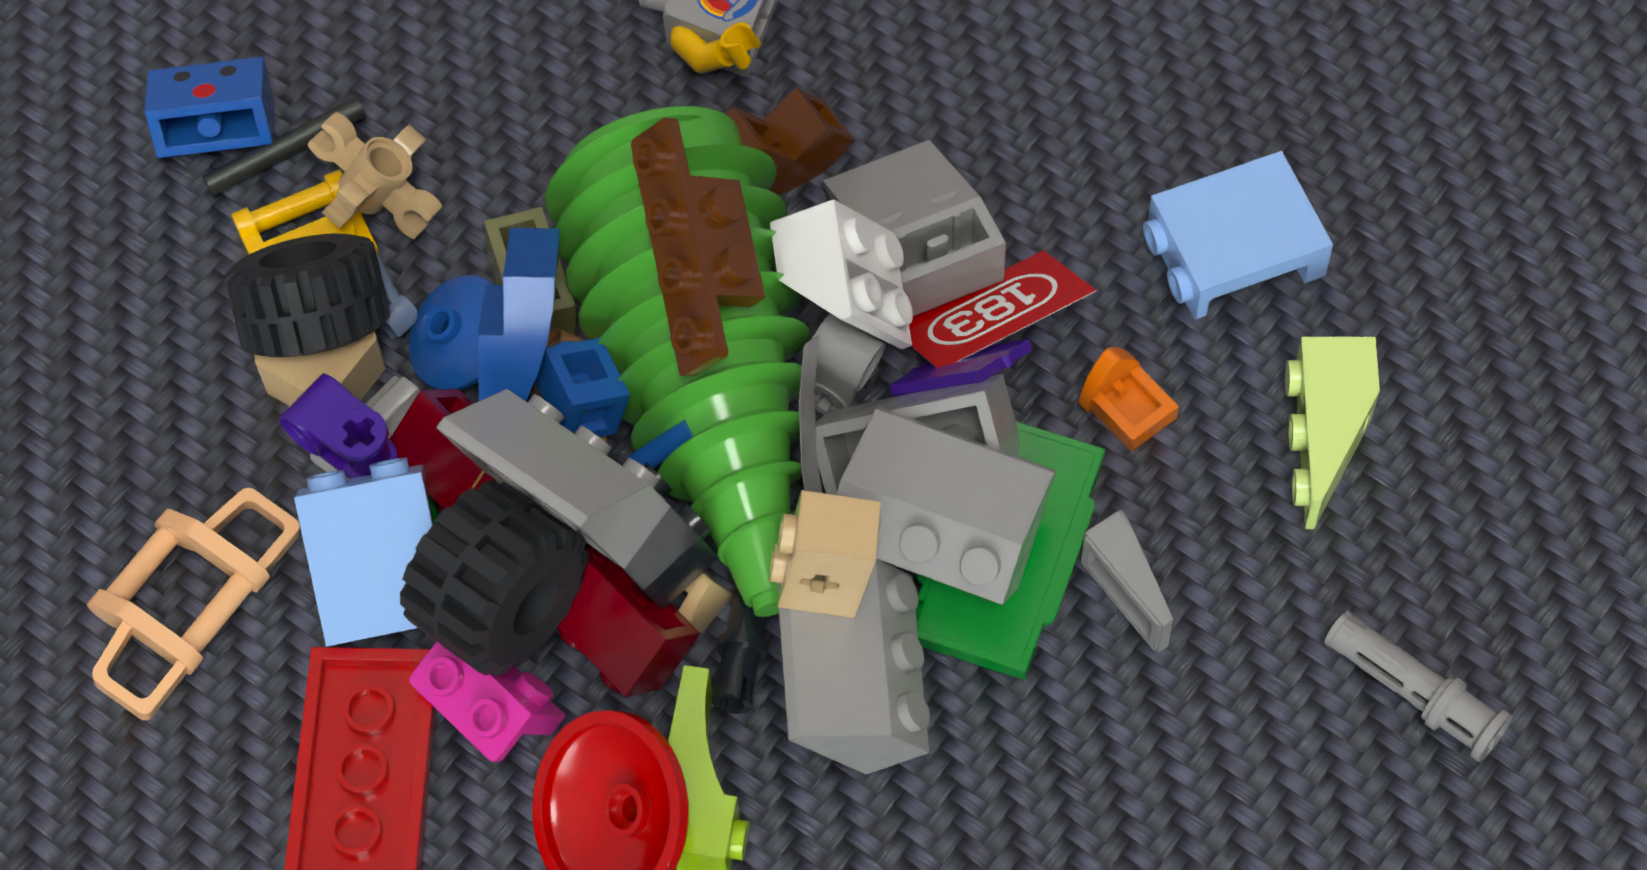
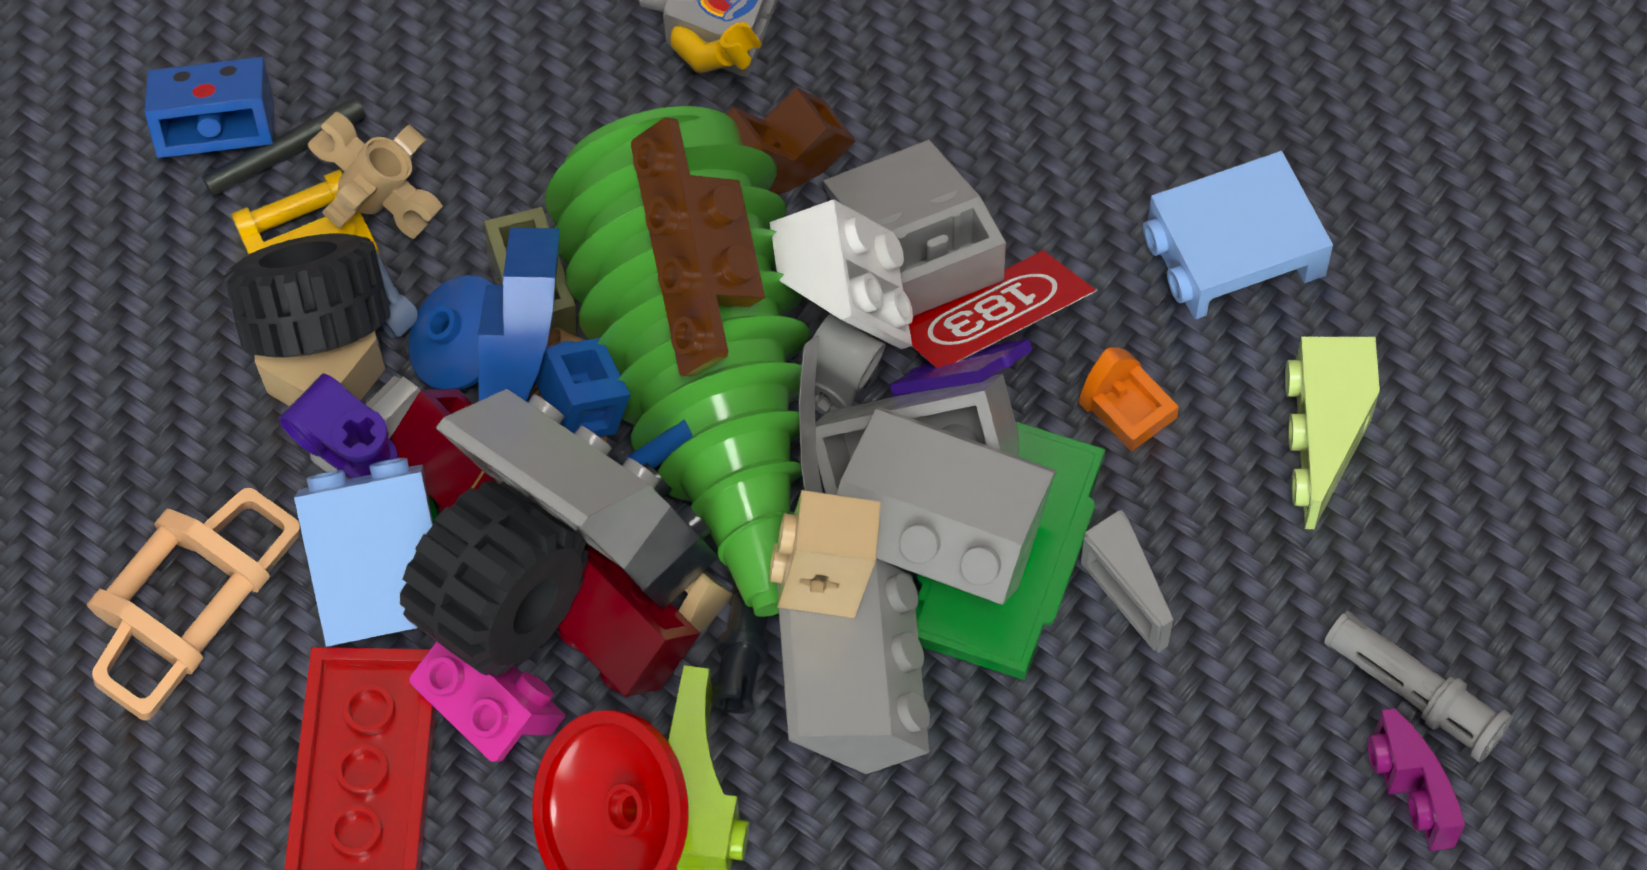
(1412, 766): none -> magenta slope

